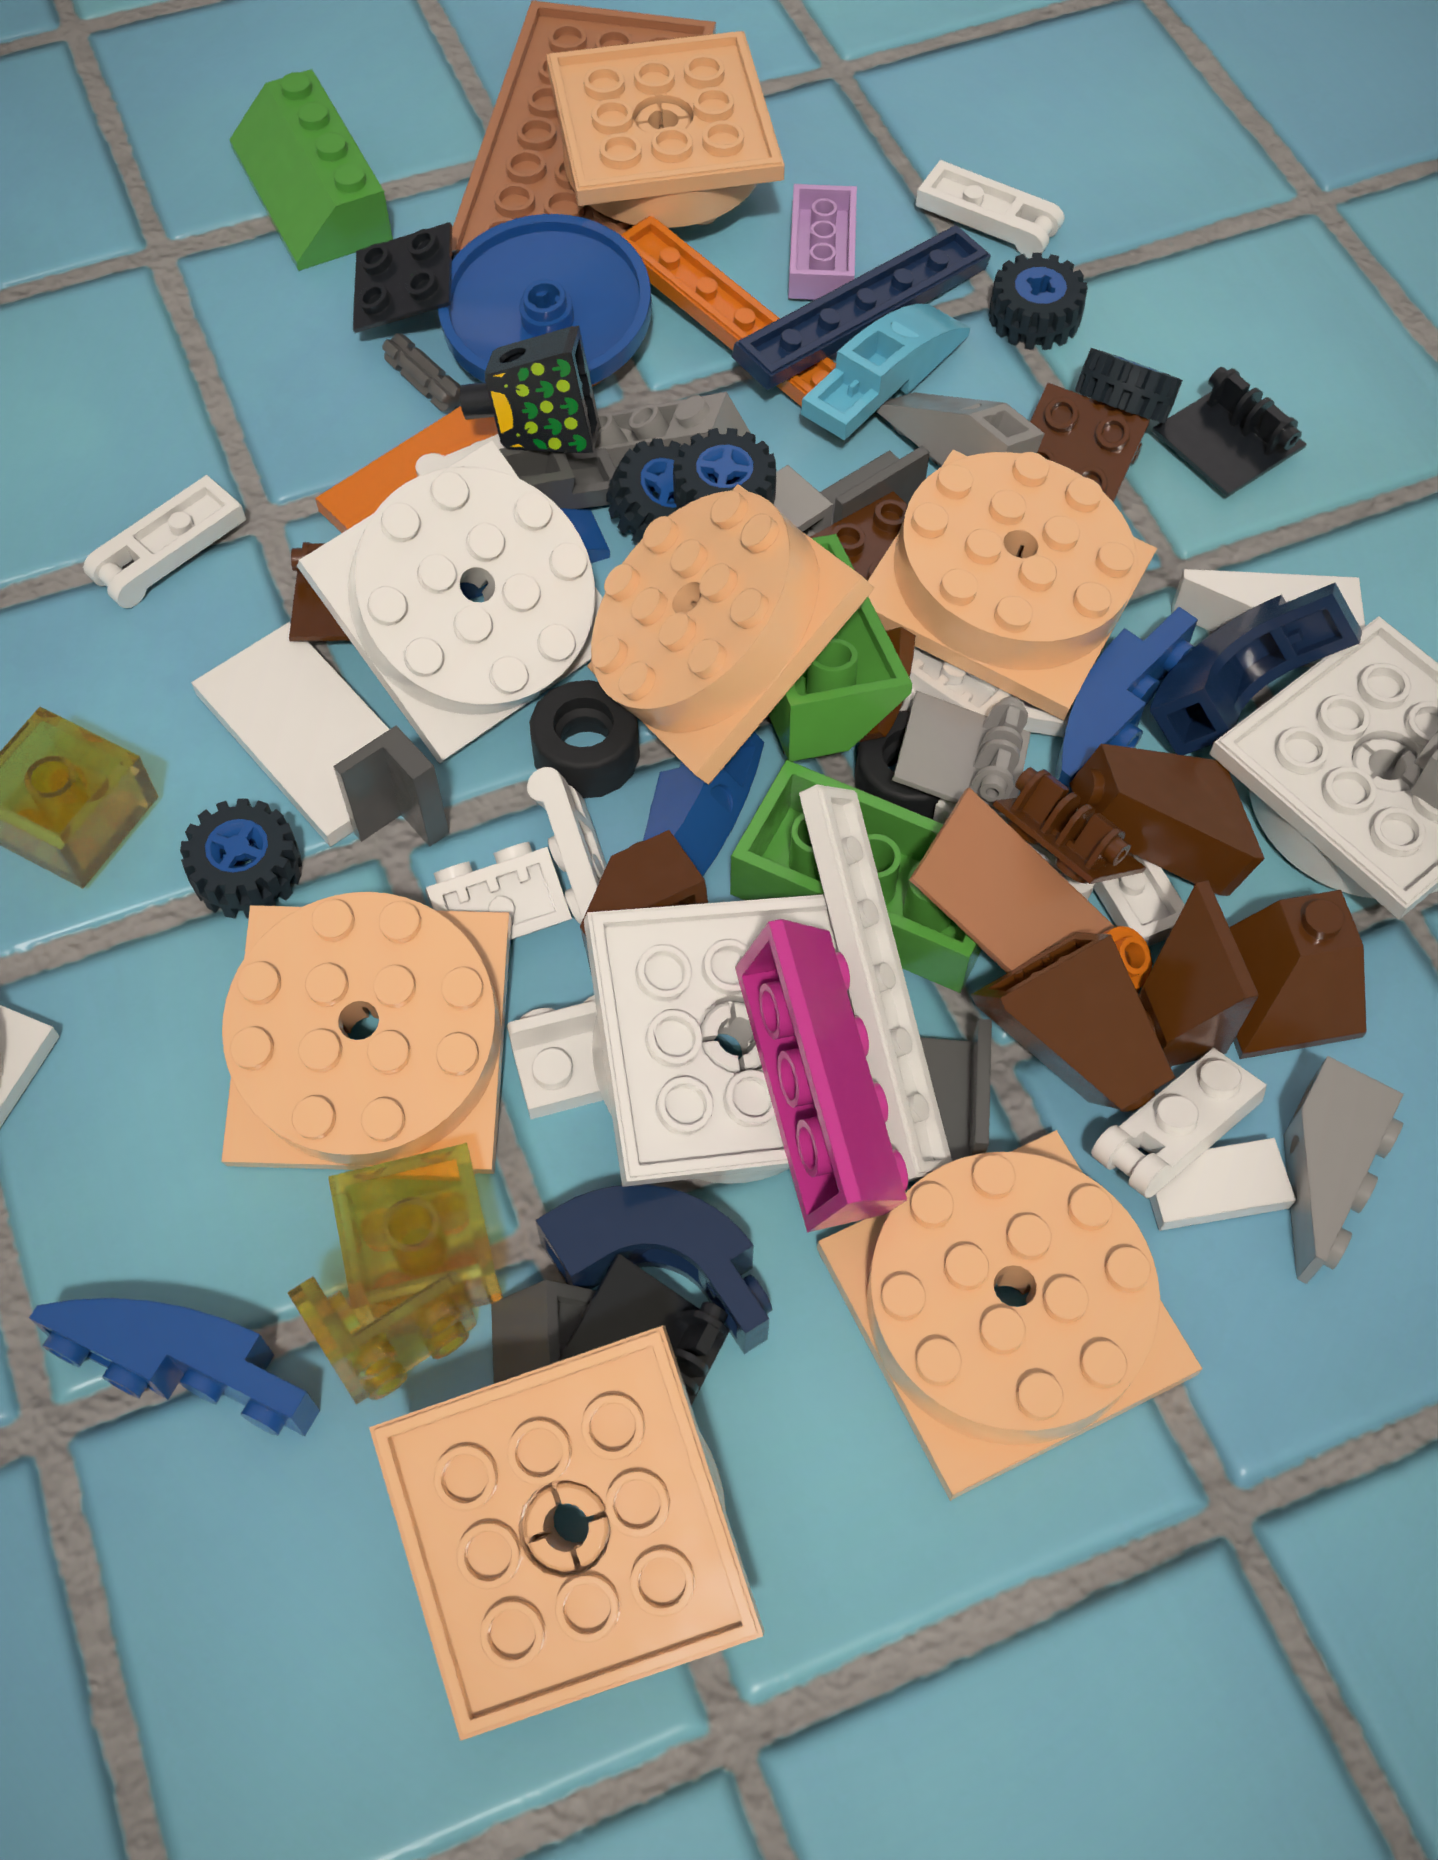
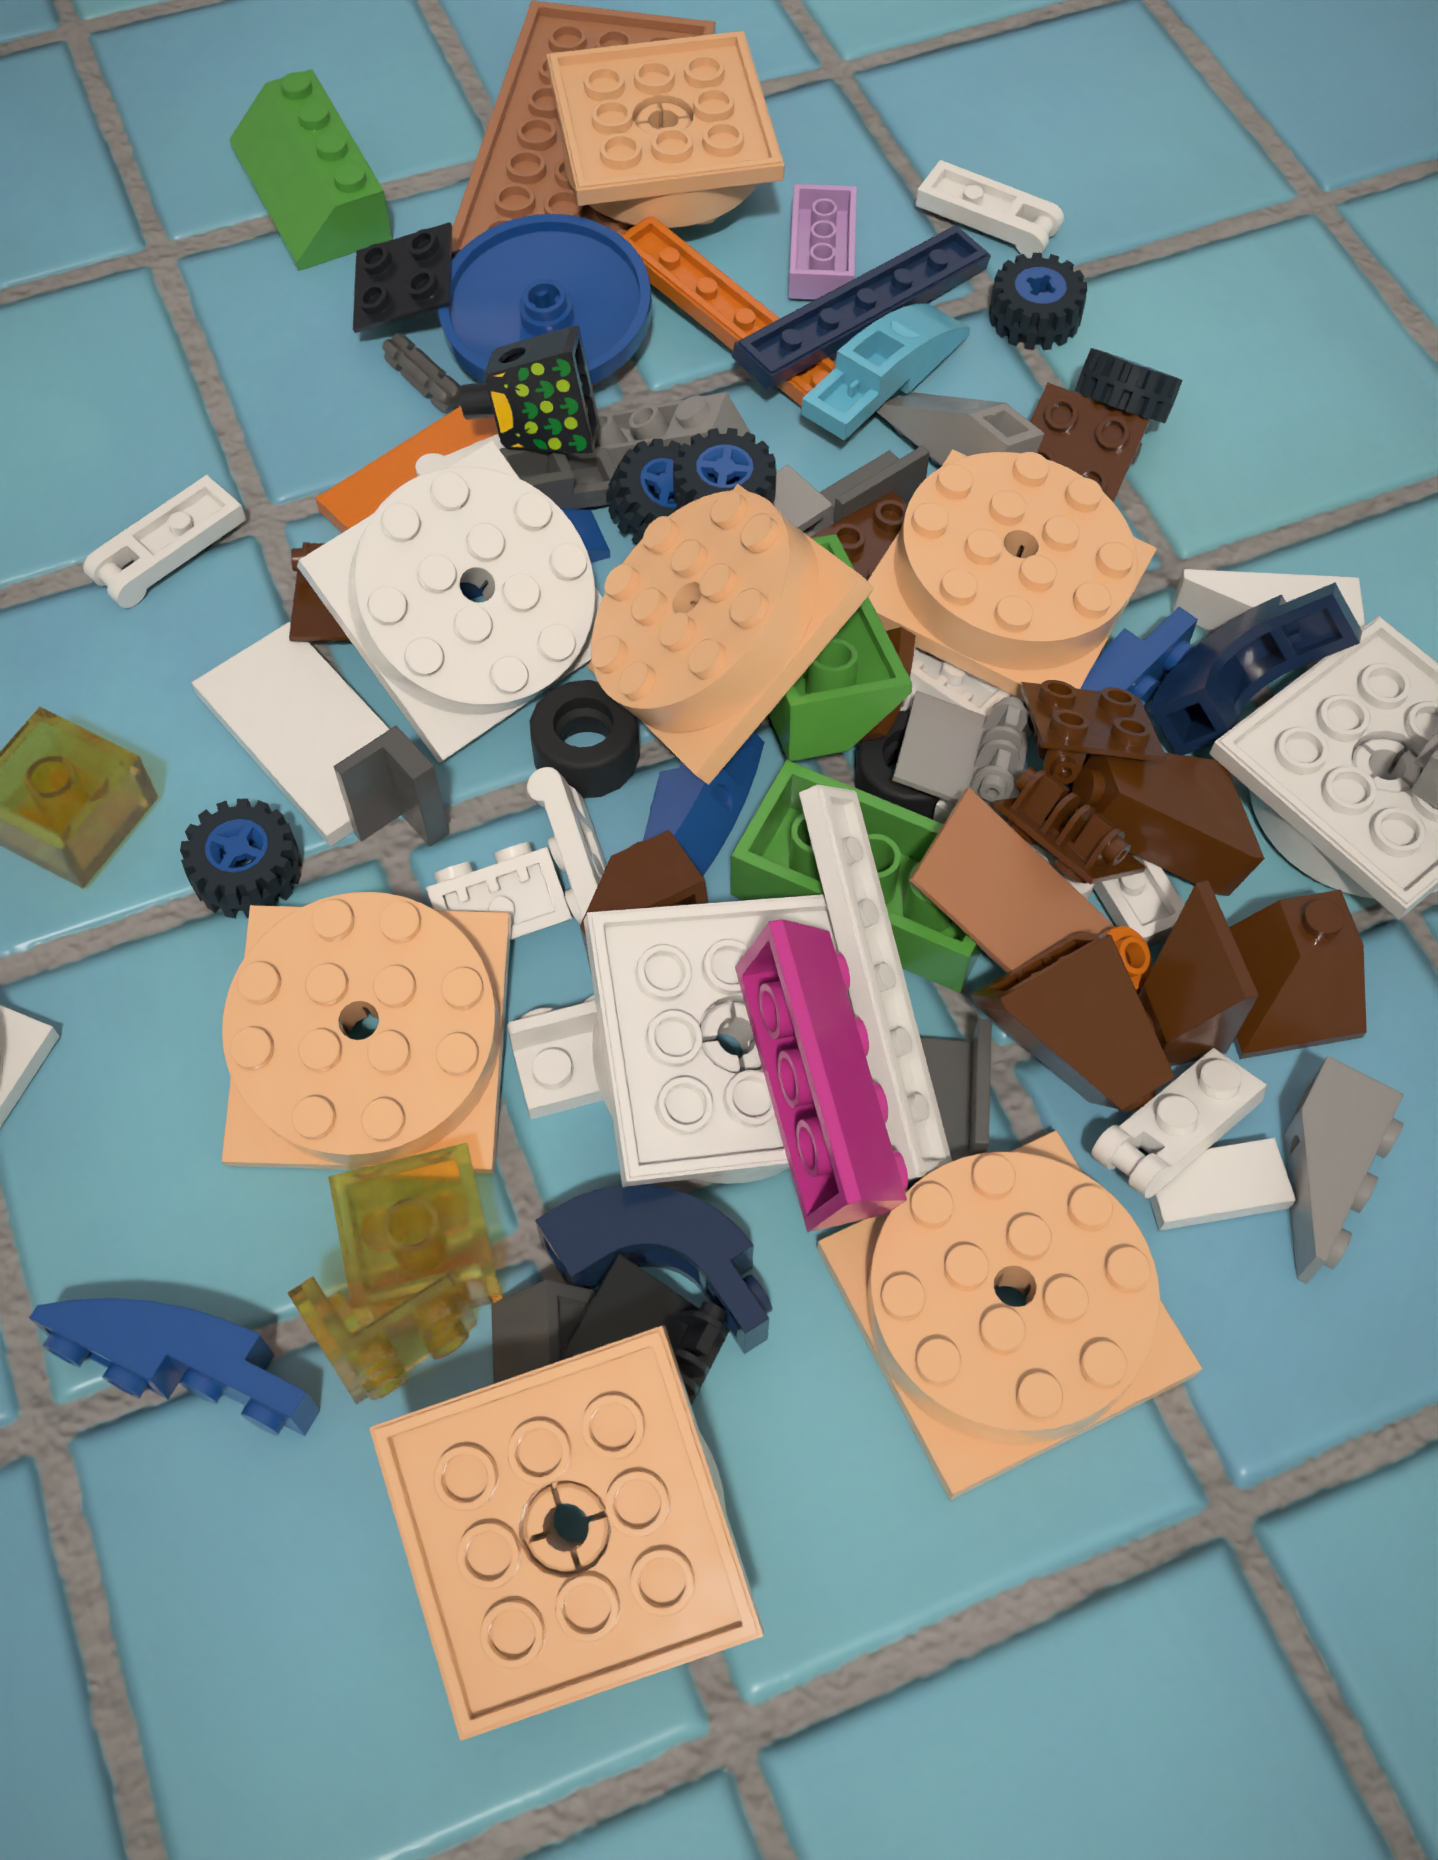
(1083, 721): none -> reddish brown hinge
(1231, 433): black hinge -> none

